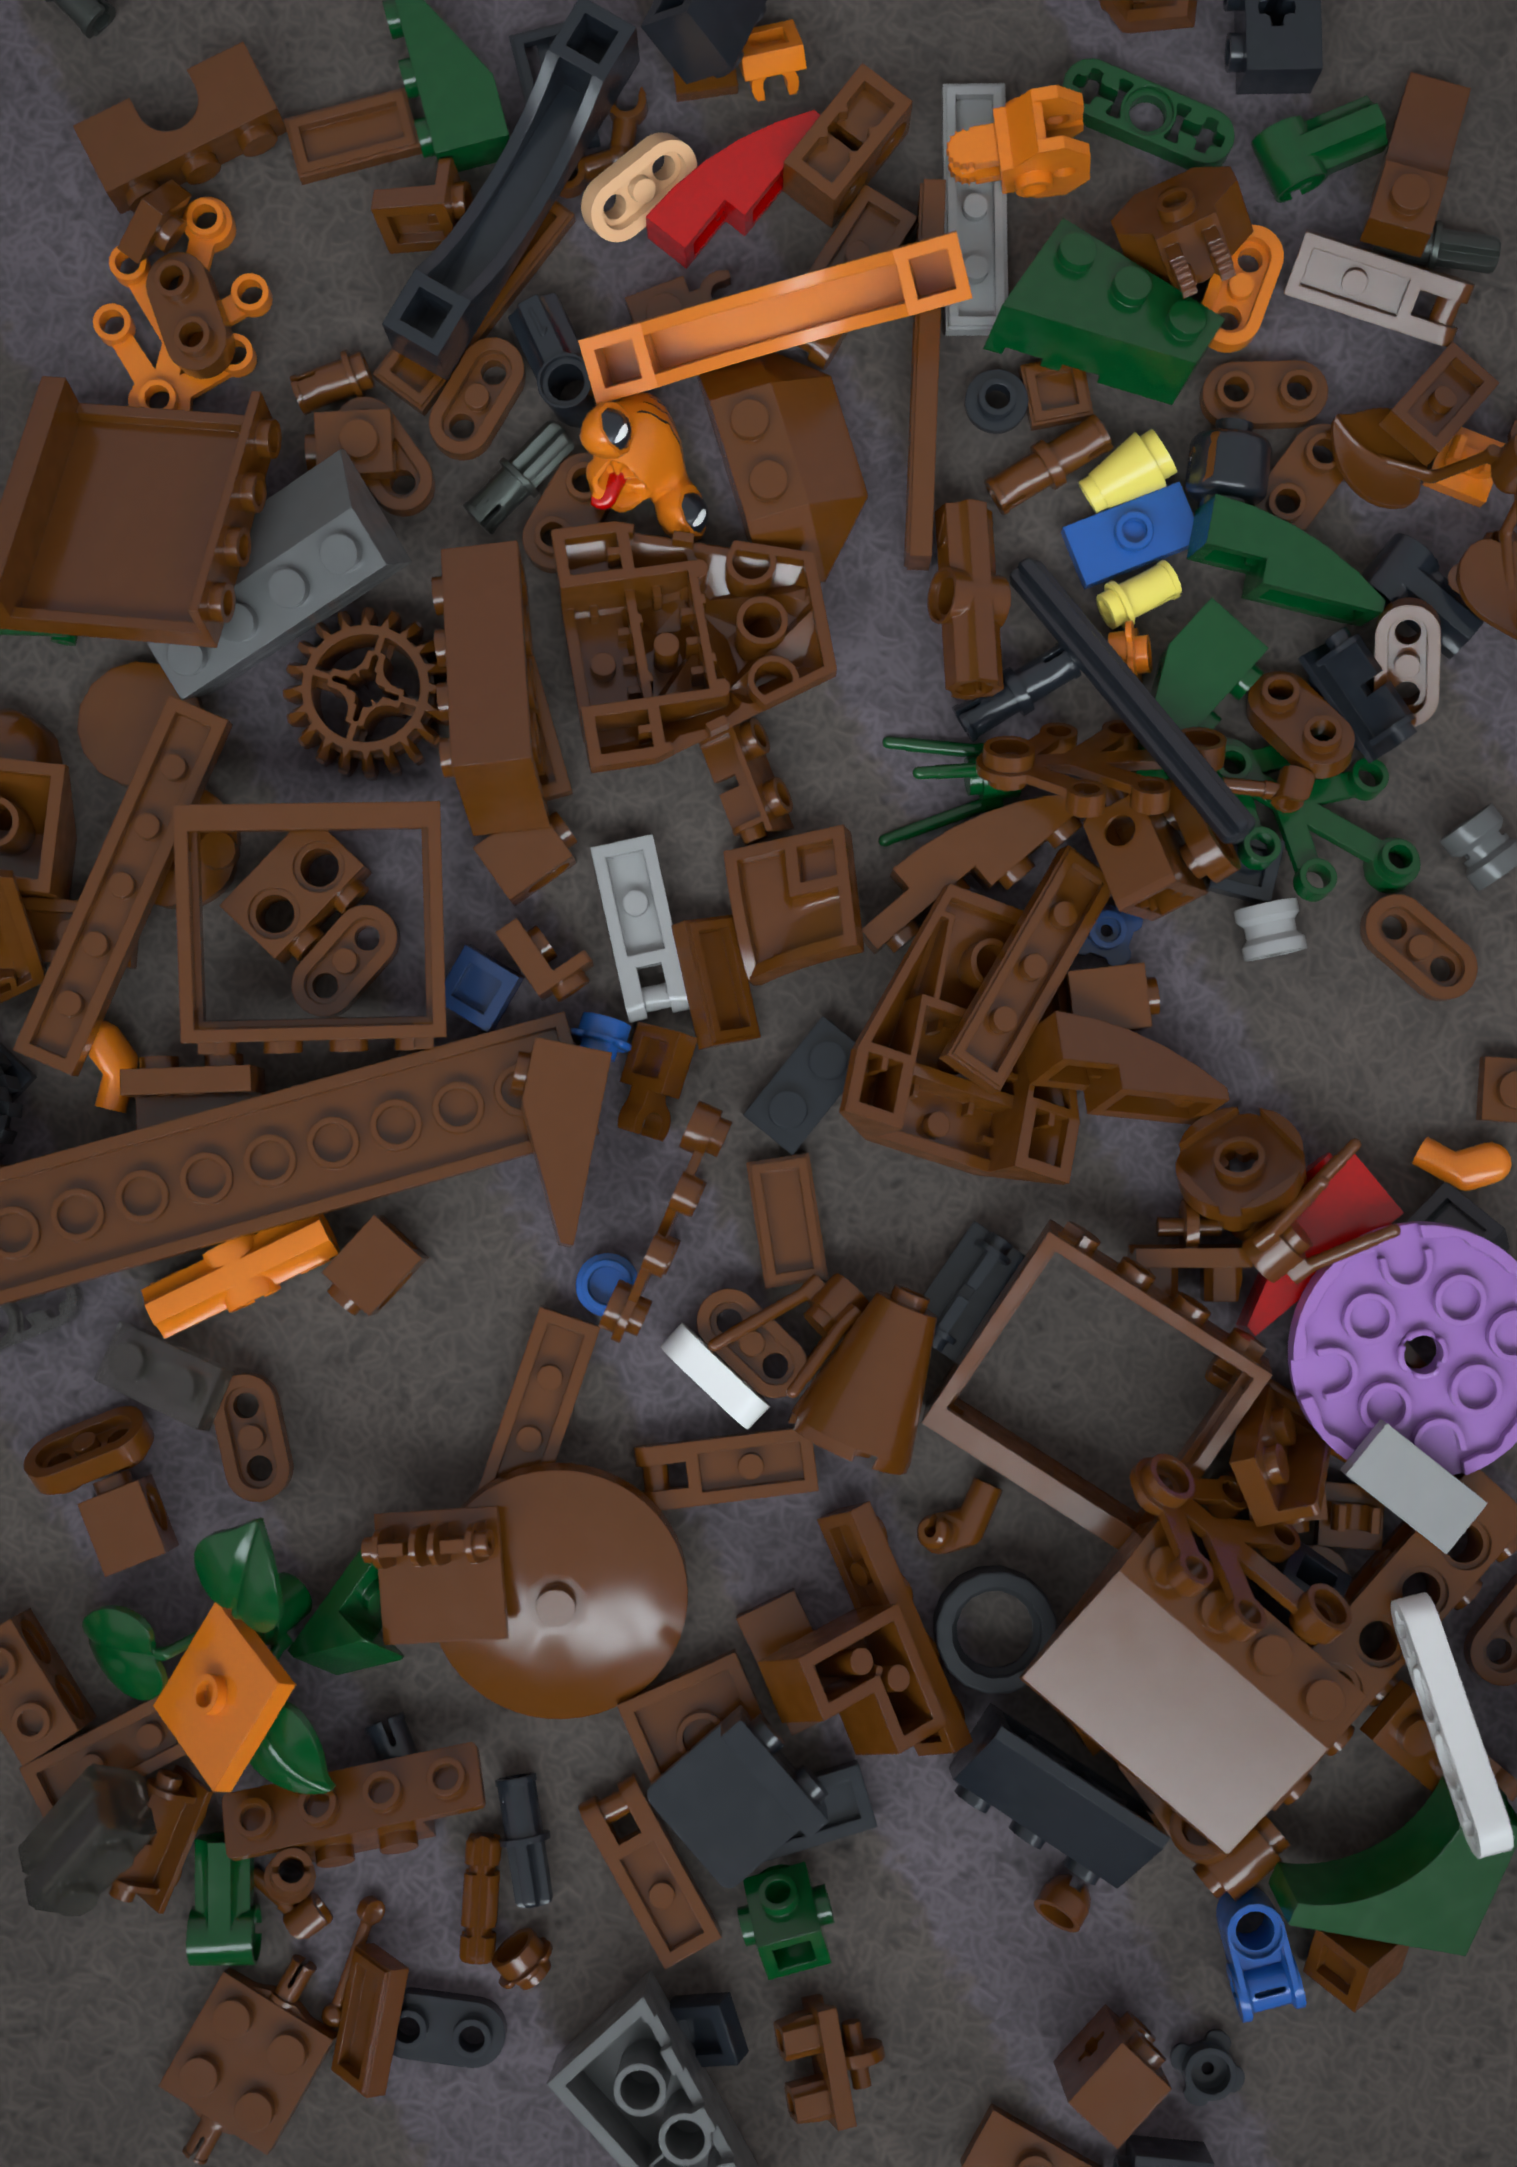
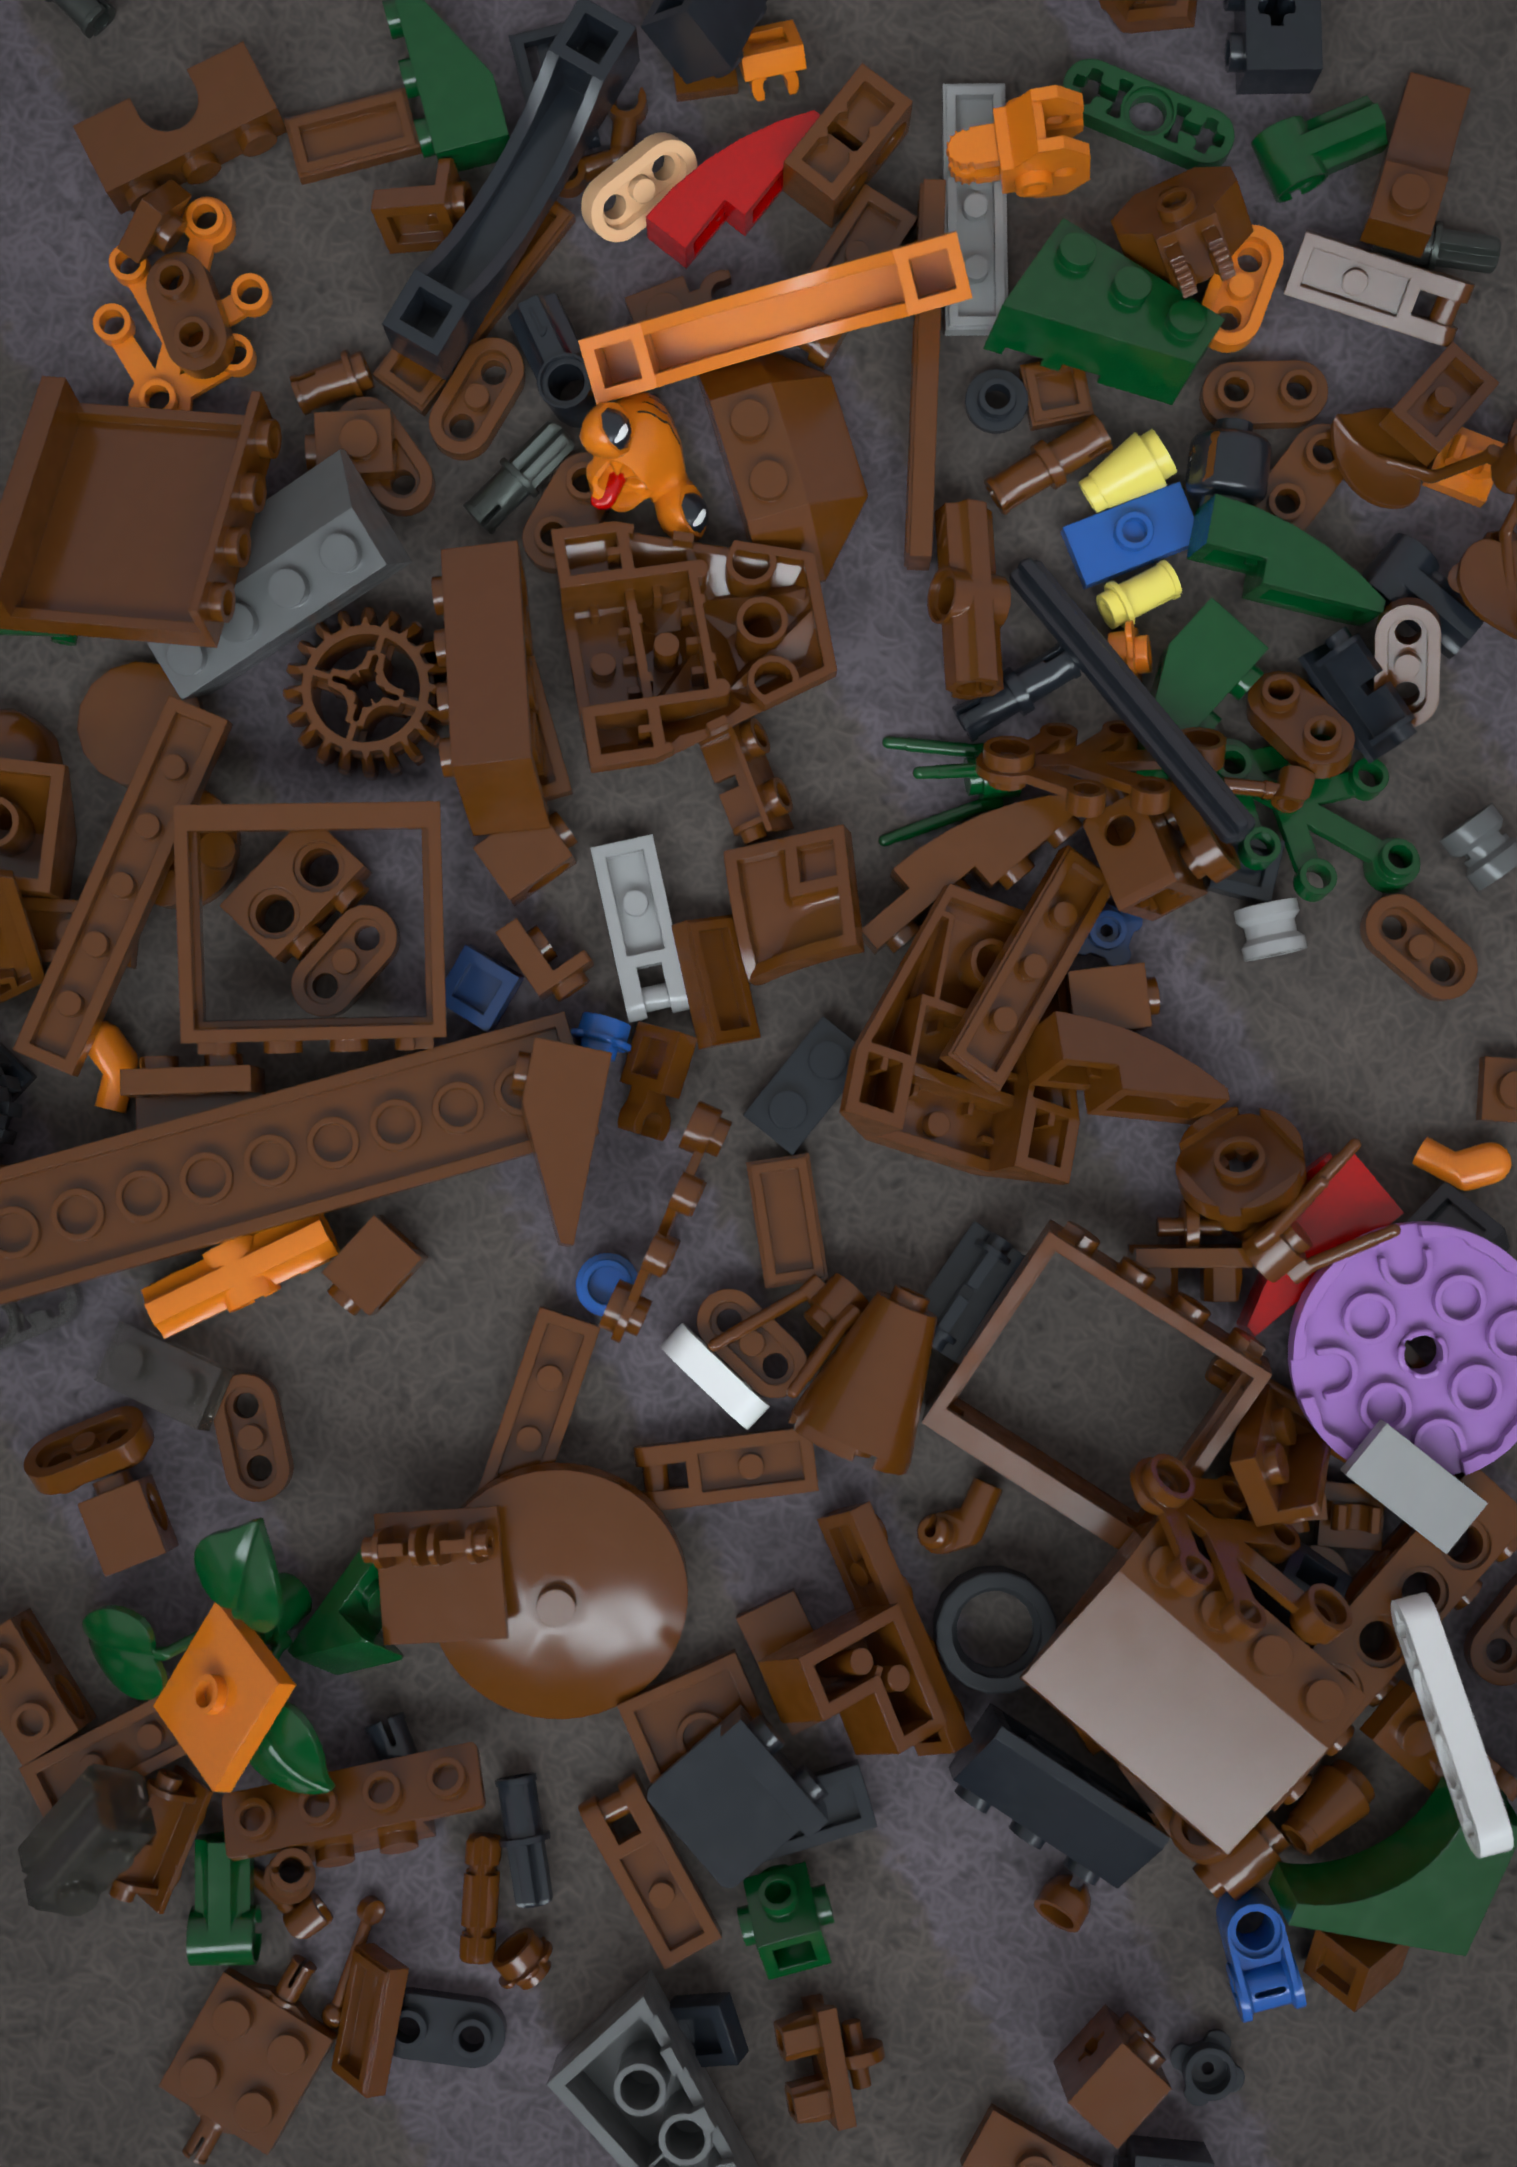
(1330, 1805): none -> reddish brown cone

